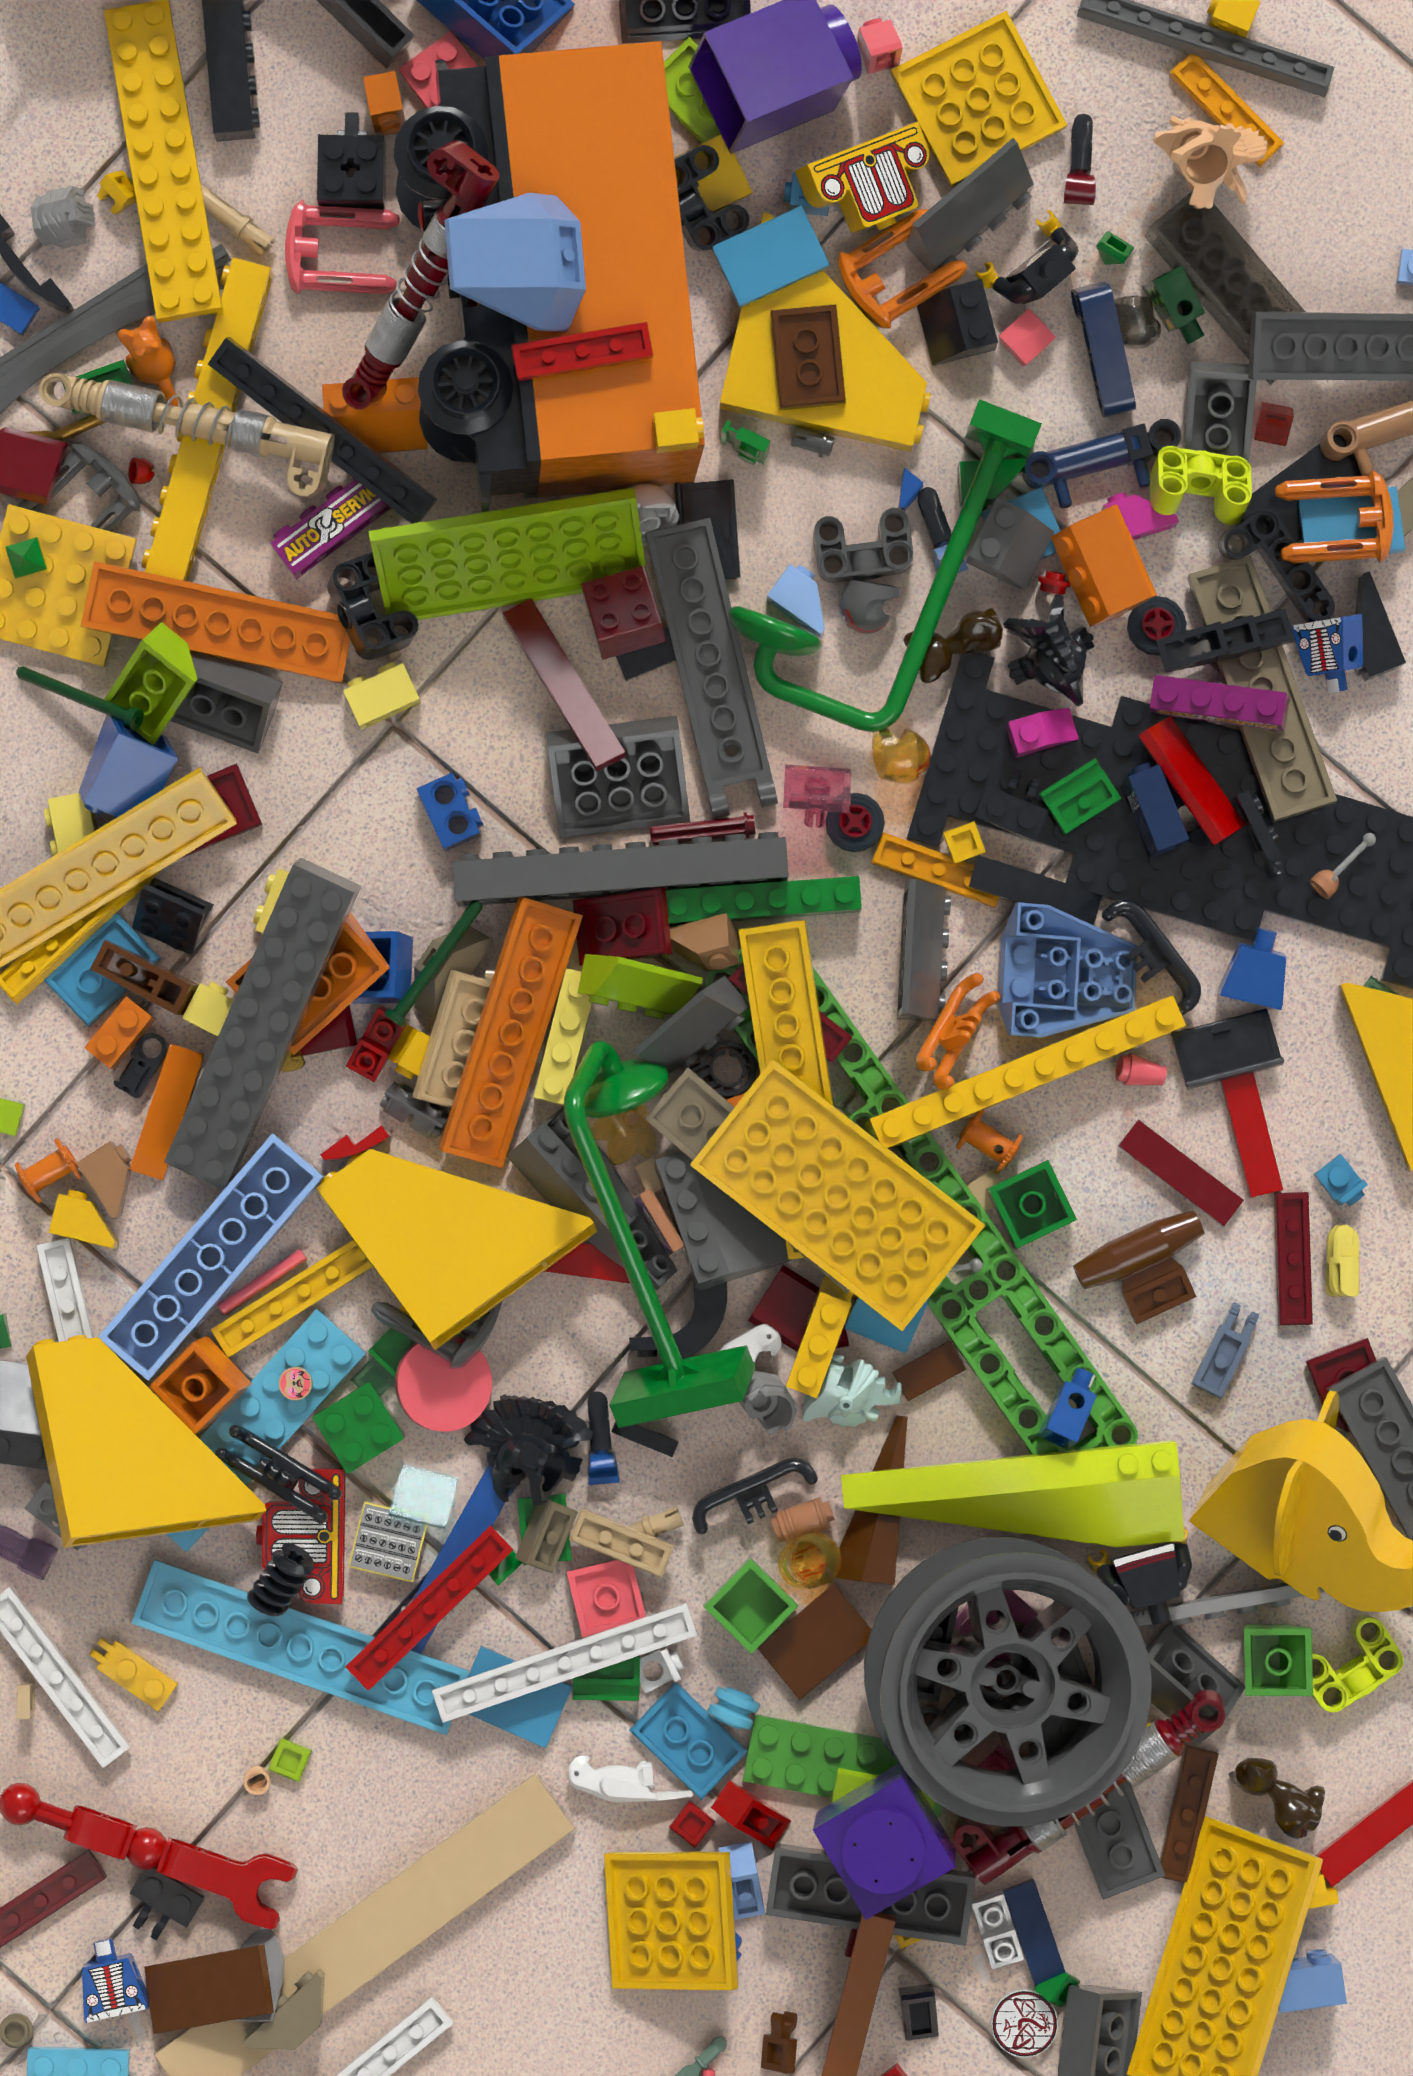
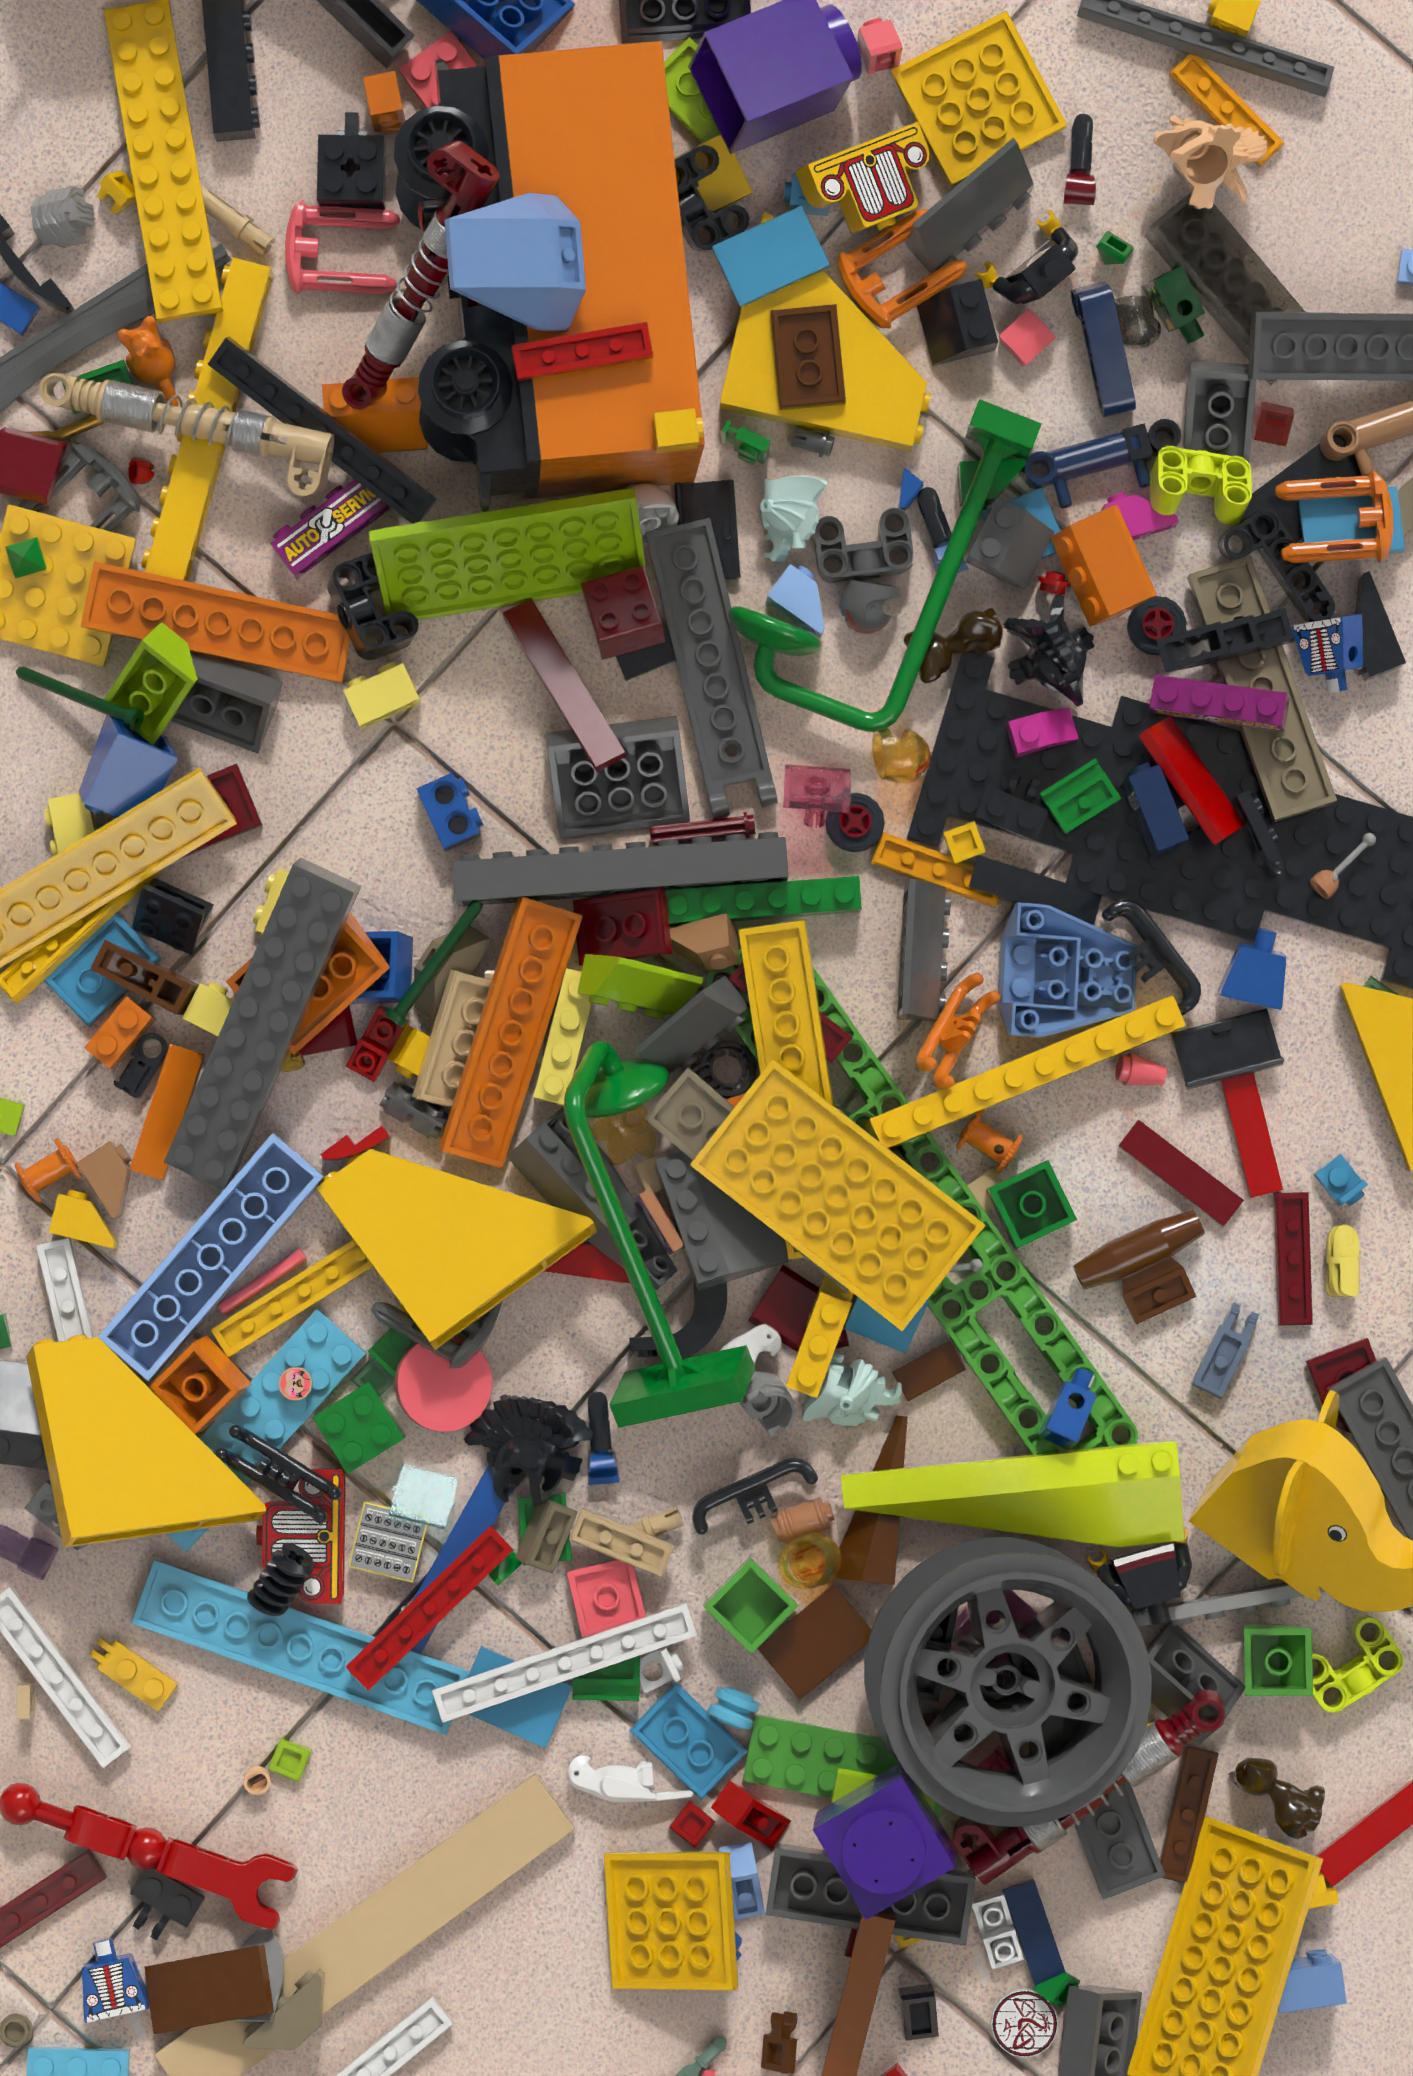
(647, 1438): black piece -> none
(790, 512): none -> light aqua helmet

